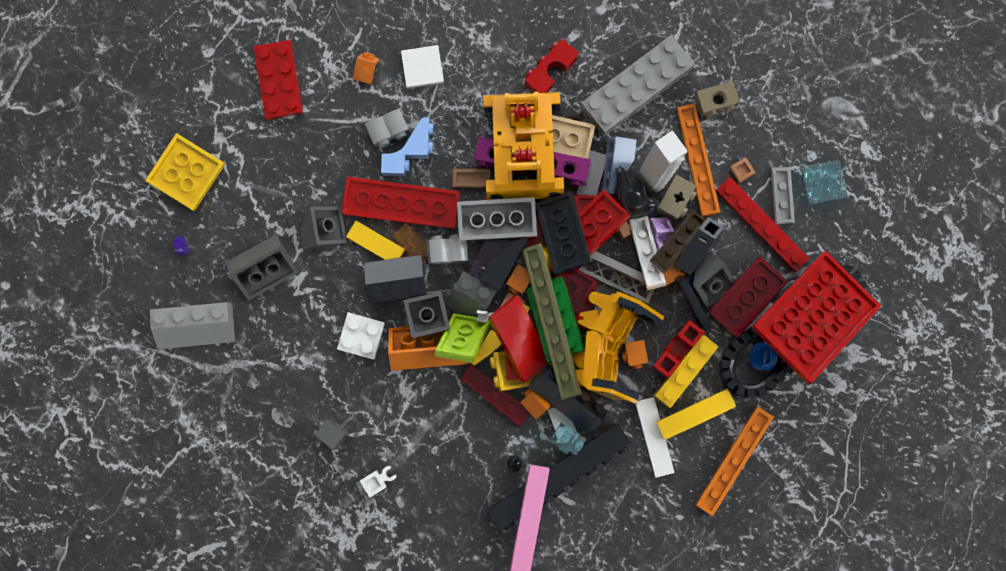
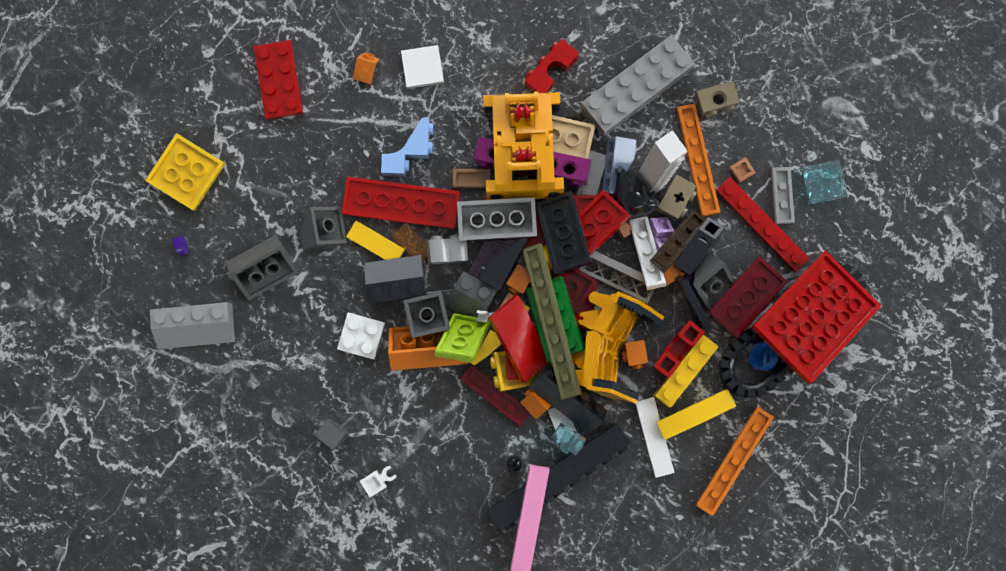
(387, 128): light grey brick -> none

